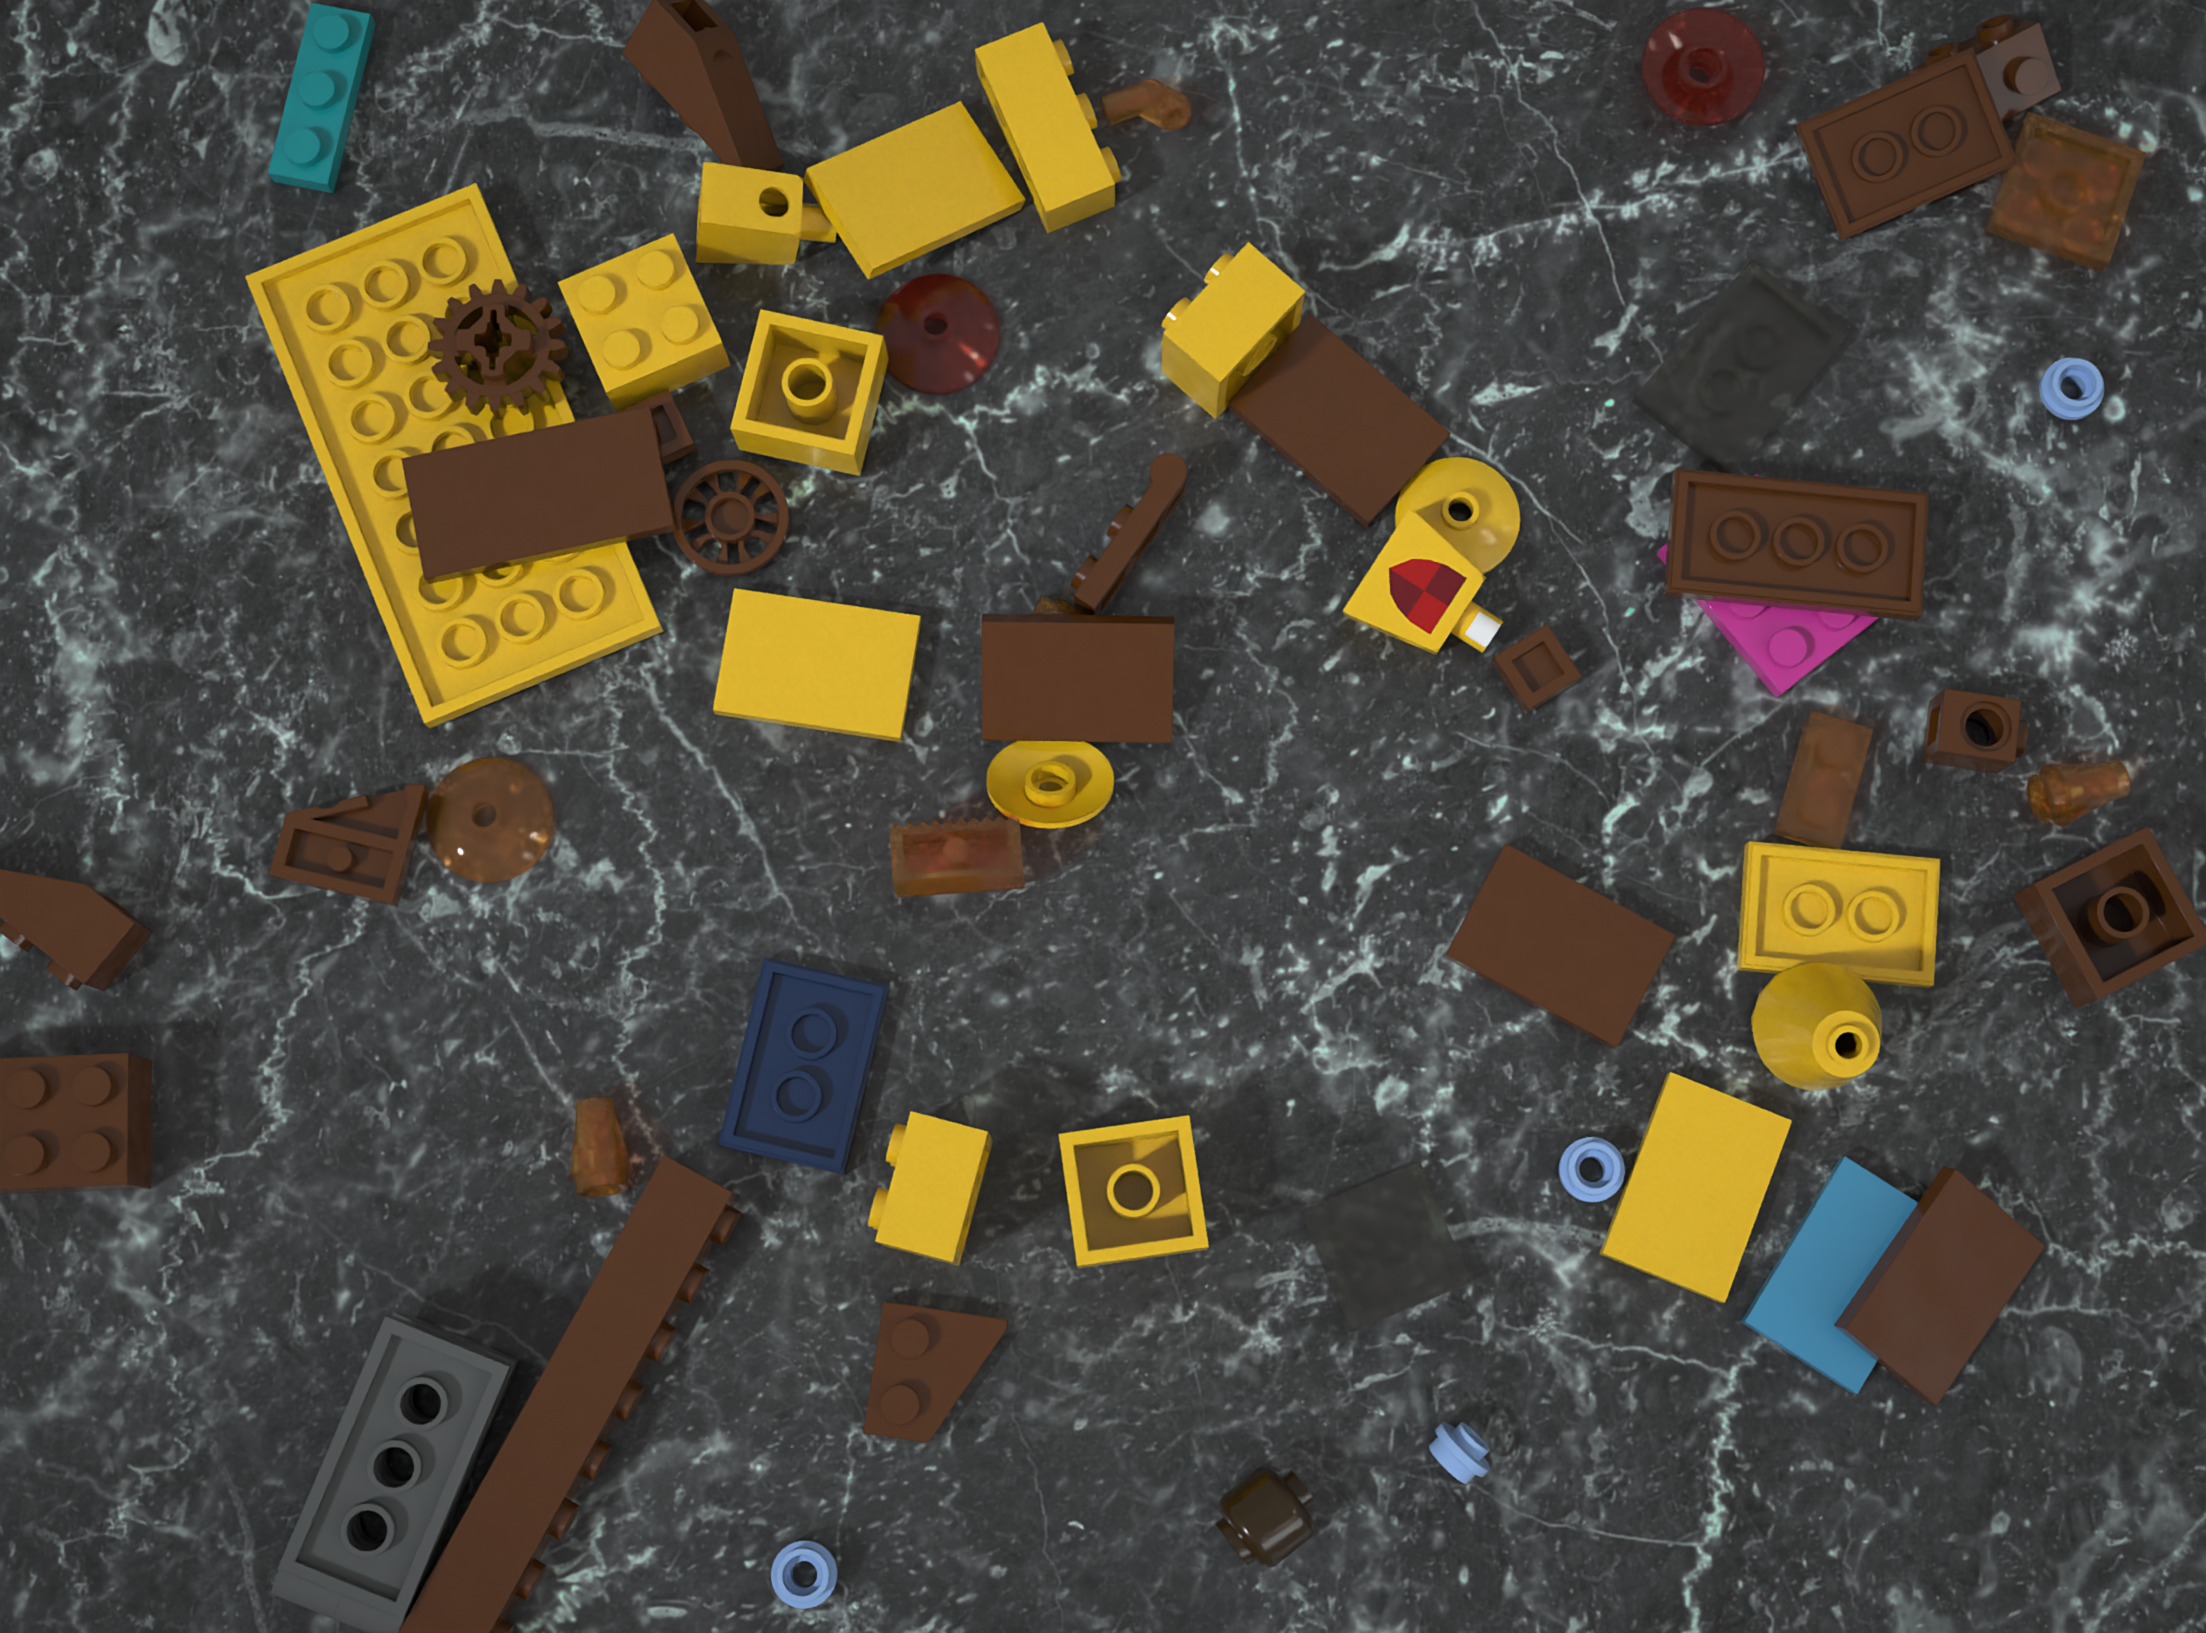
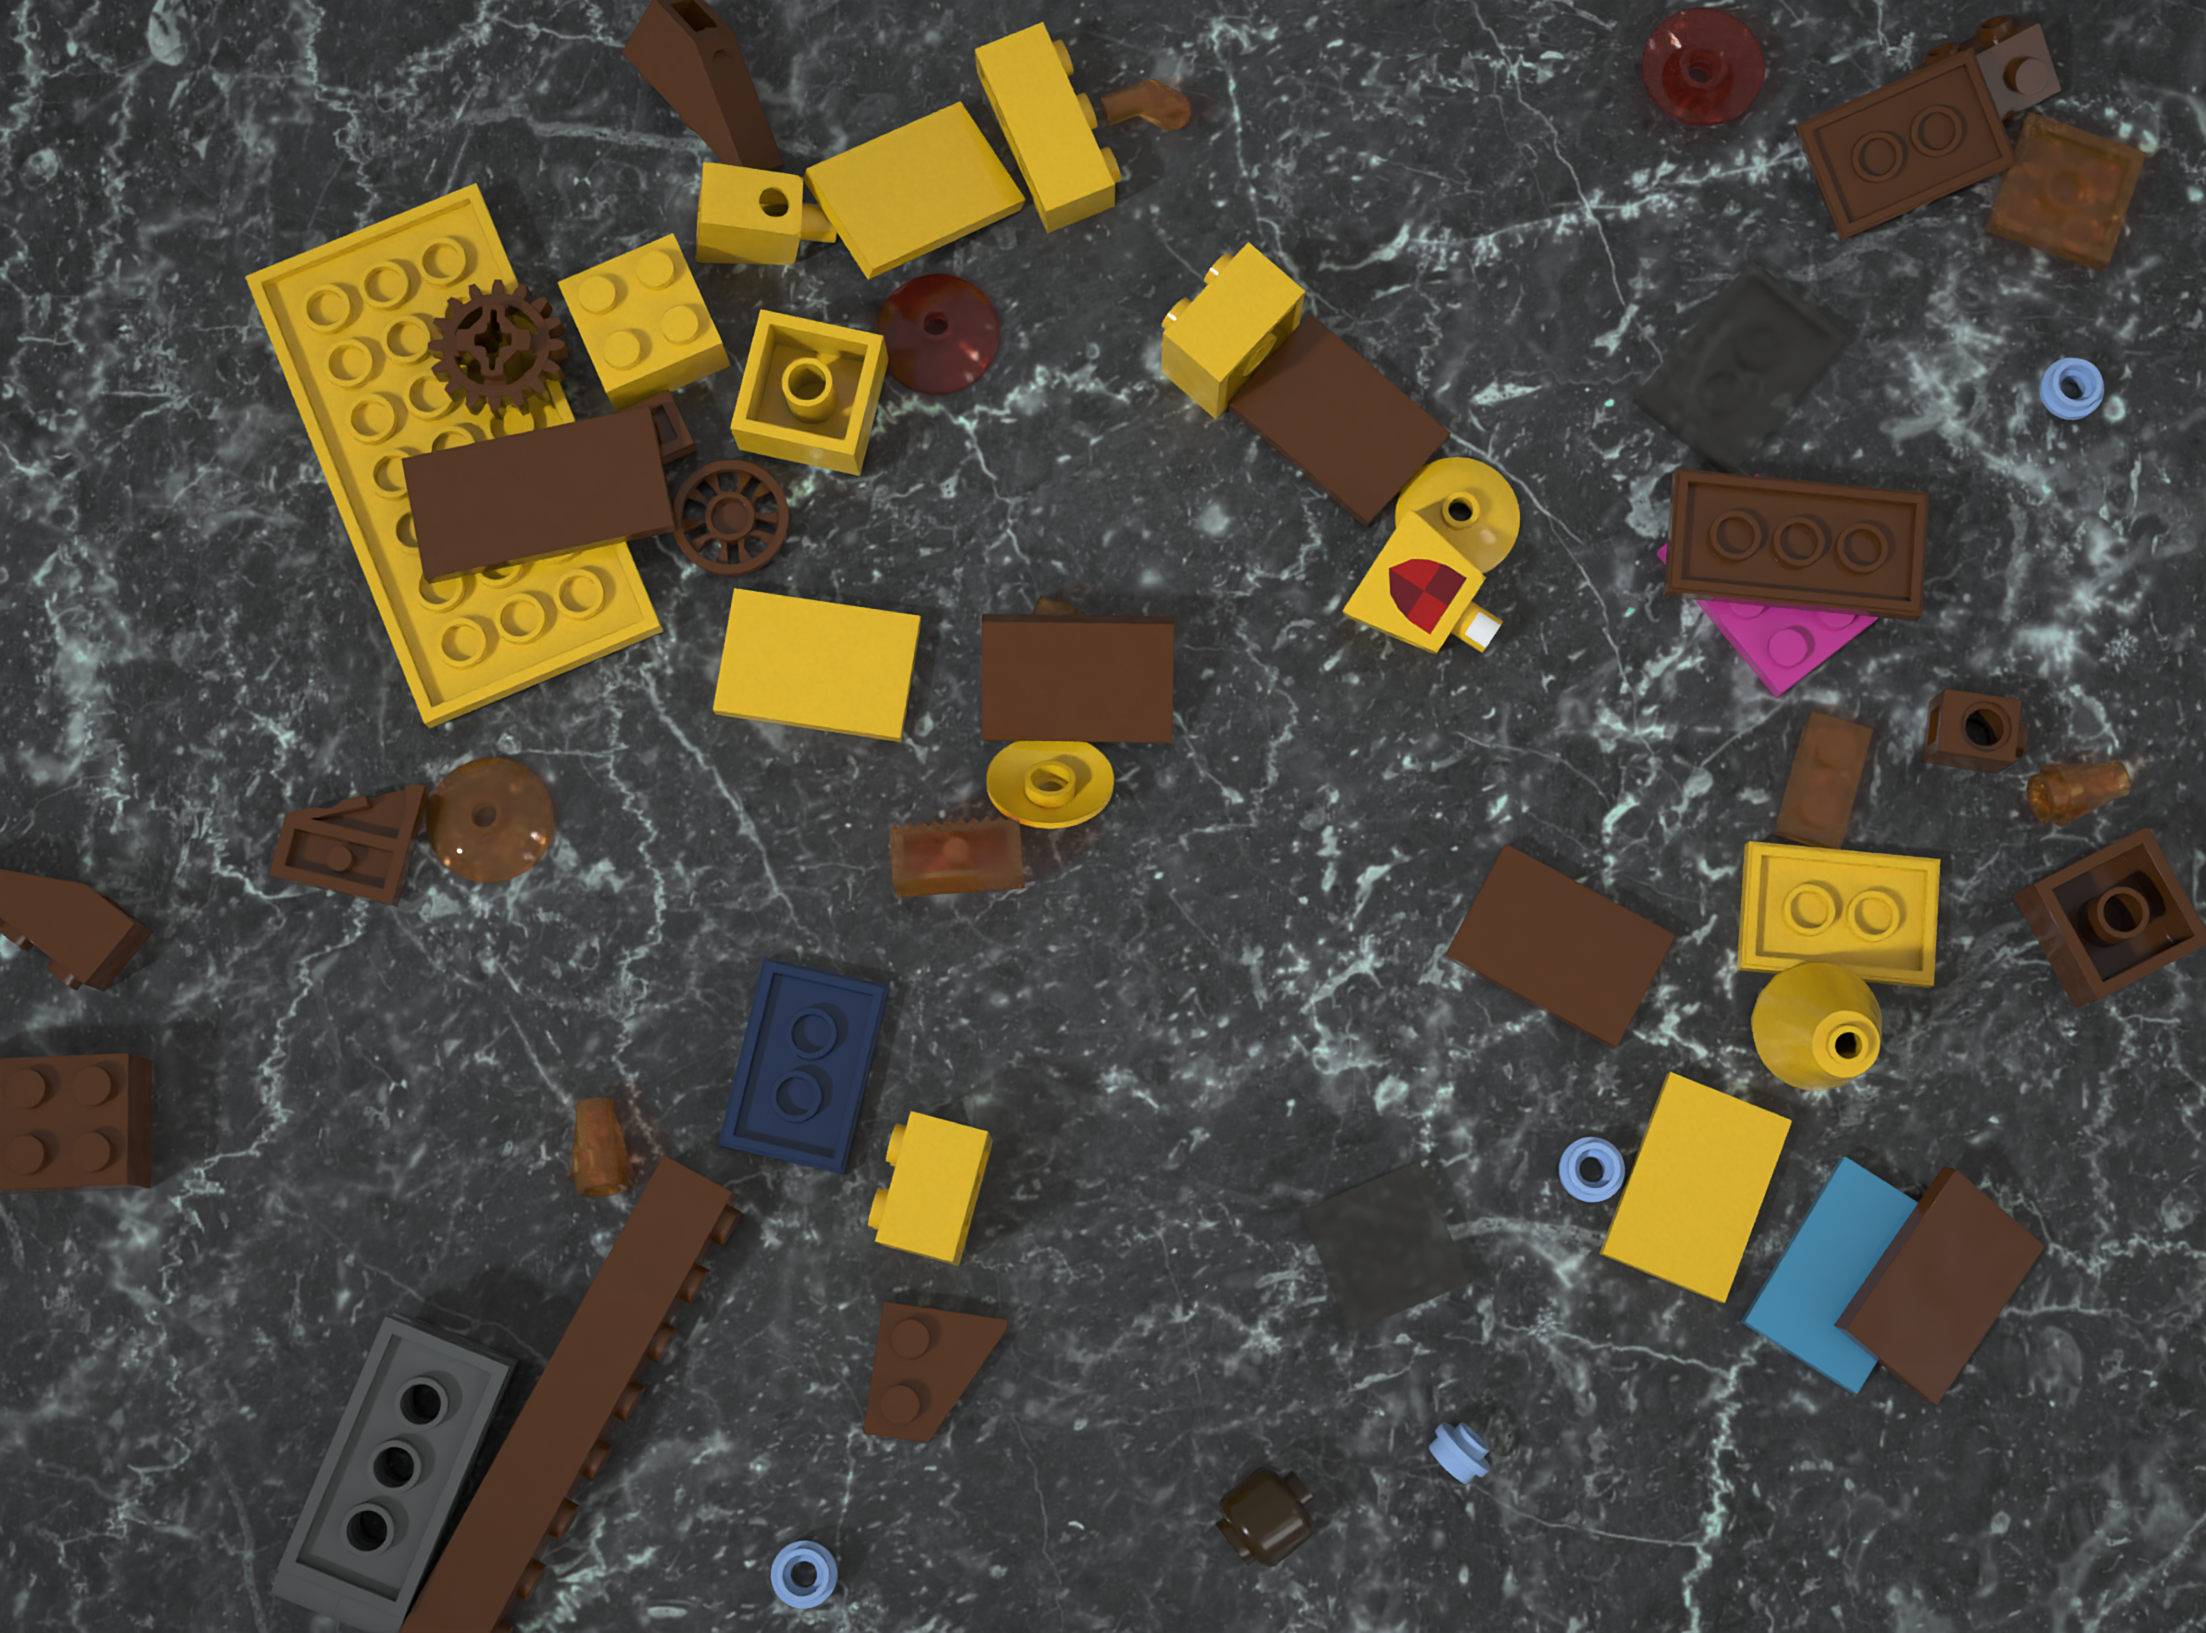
(322, 98): teal plate -> none
(1131, 534): reddish brown plate -> none
(1133, 1191): yellow brick -> none
(1536, 669): reddish brown plate -> none

